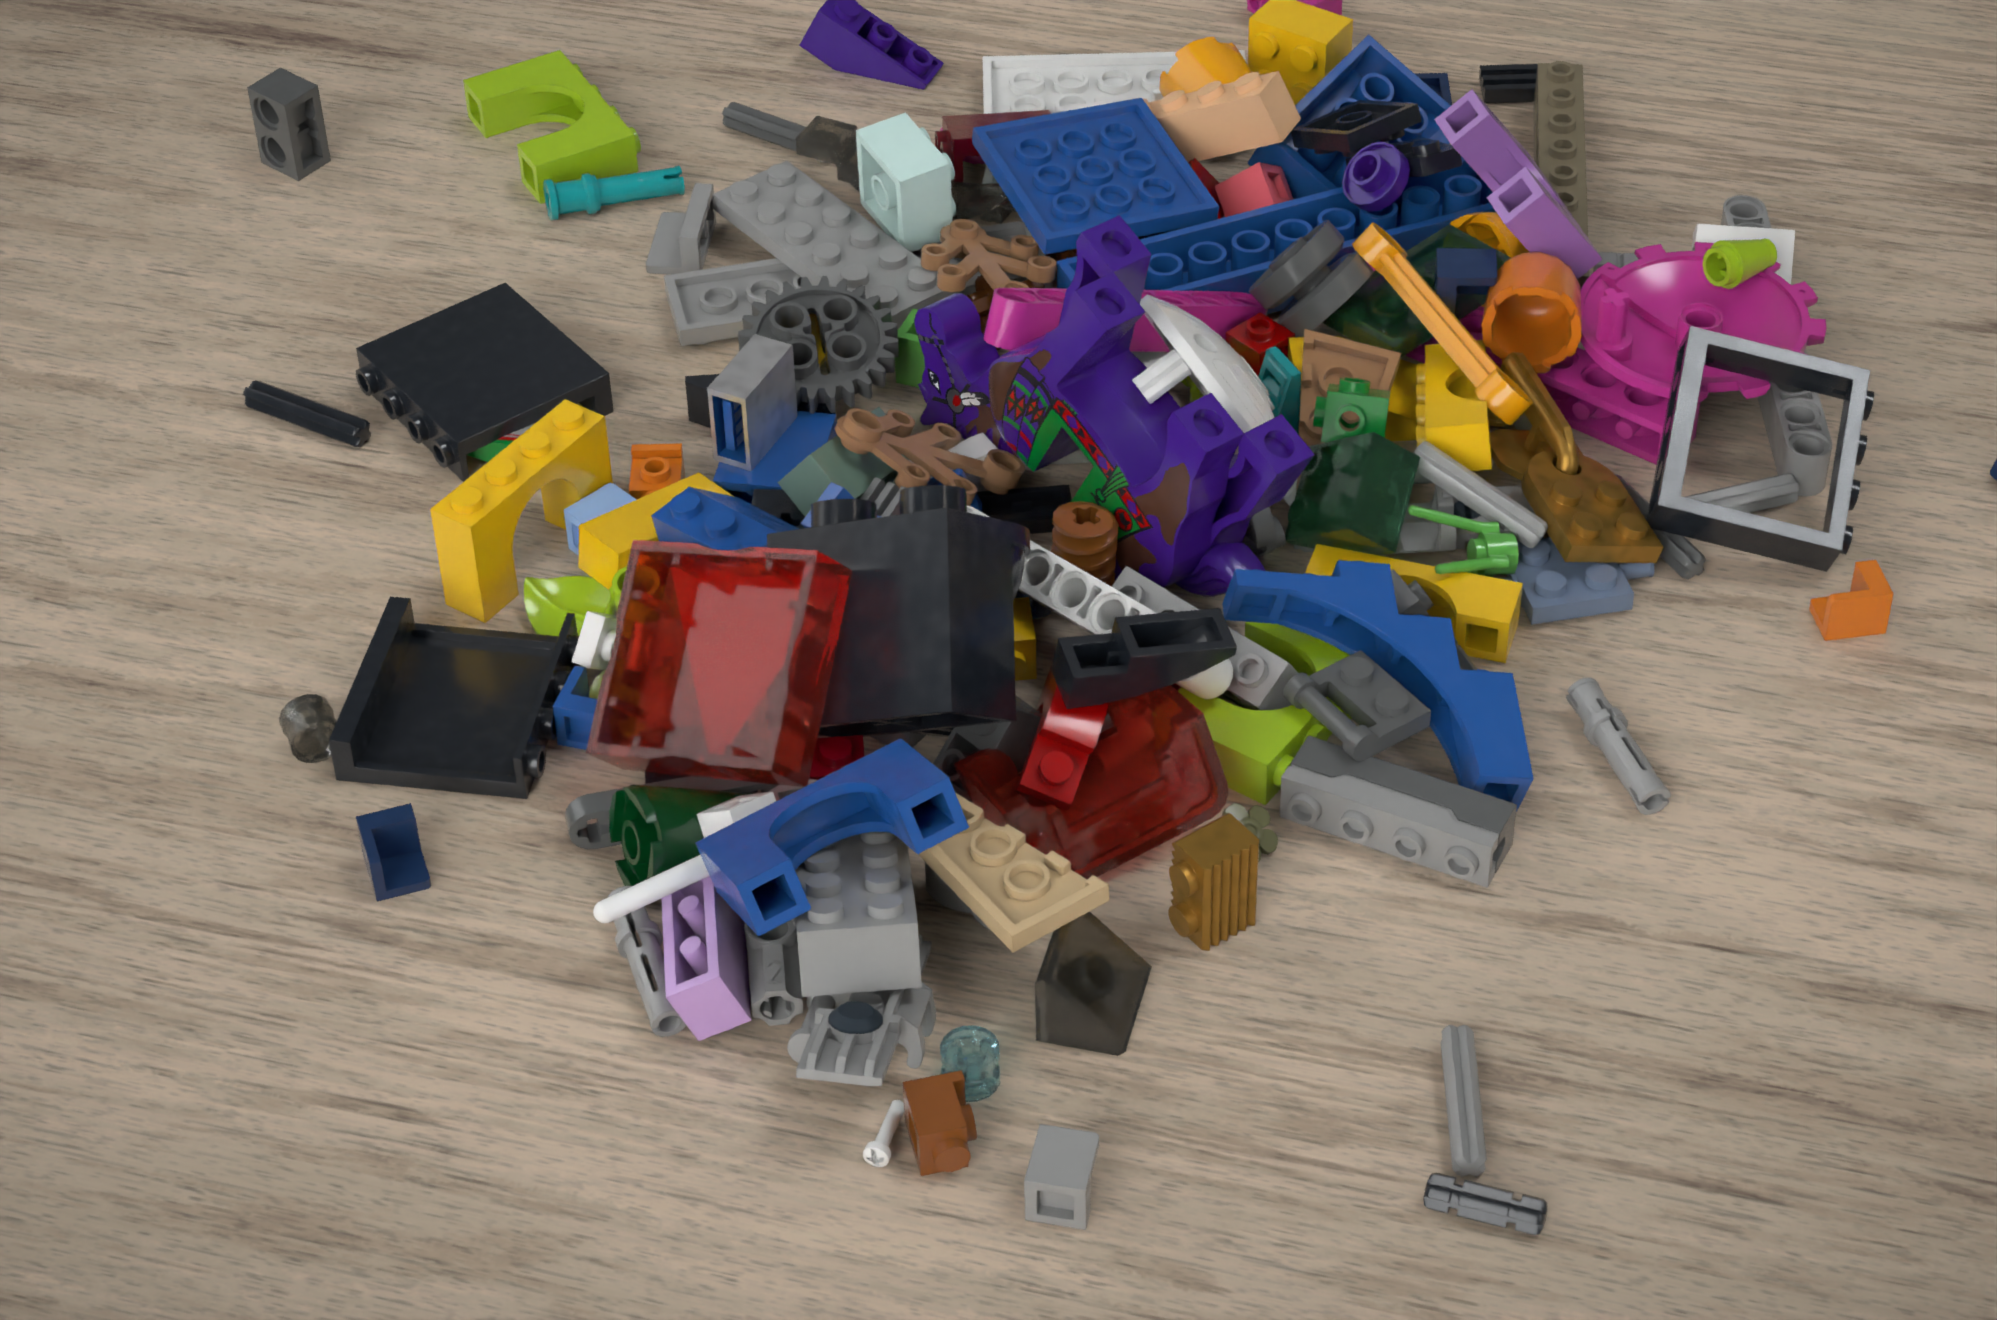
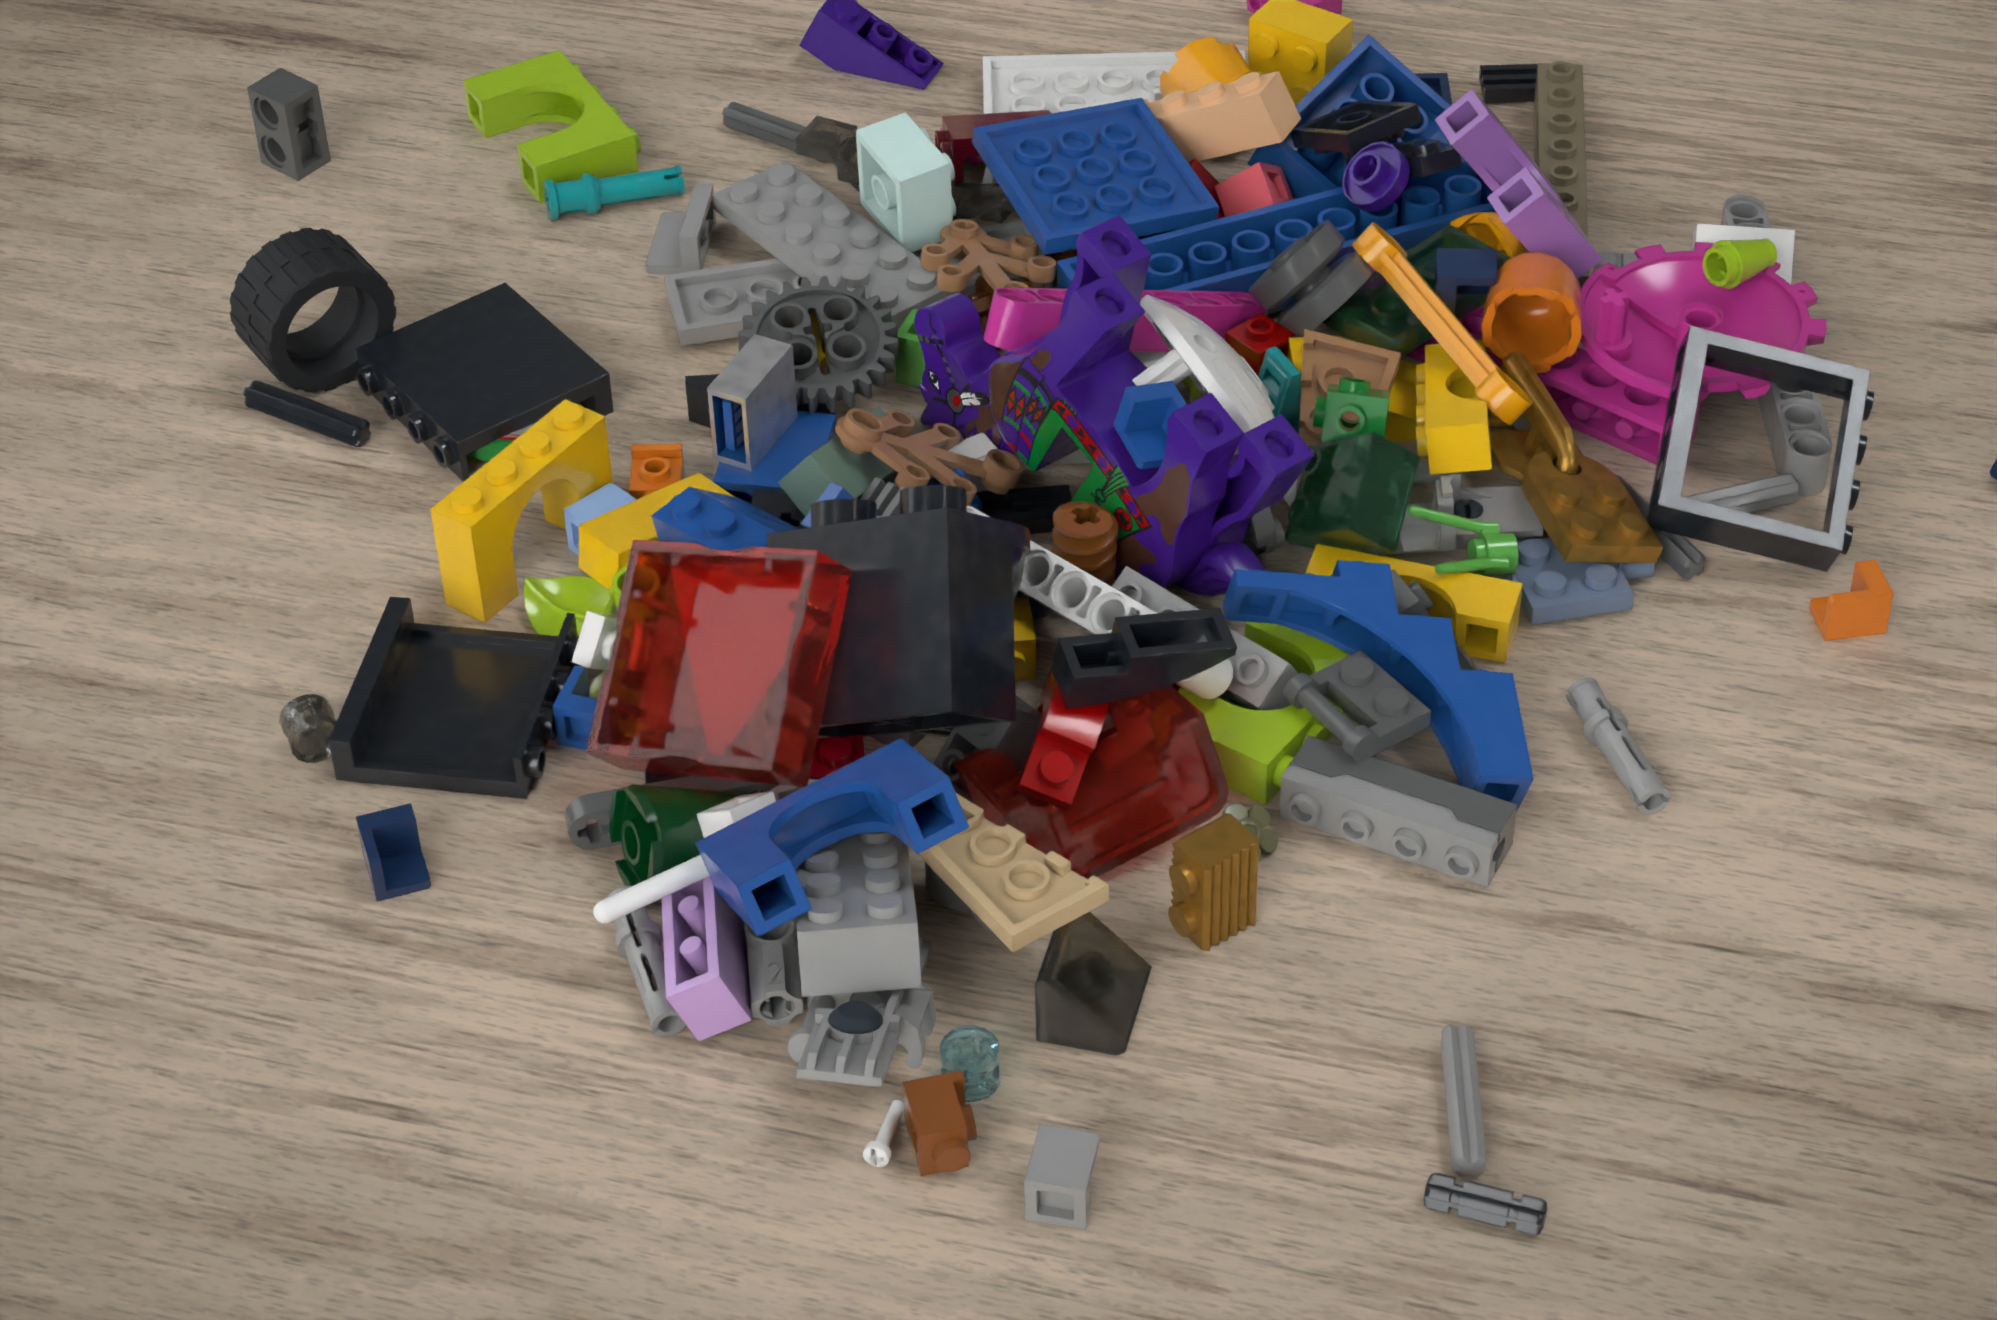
(283, 280): none -> black tyre
(1144, 418): none -> blue panel
(1480, 495): light grey axle -> none

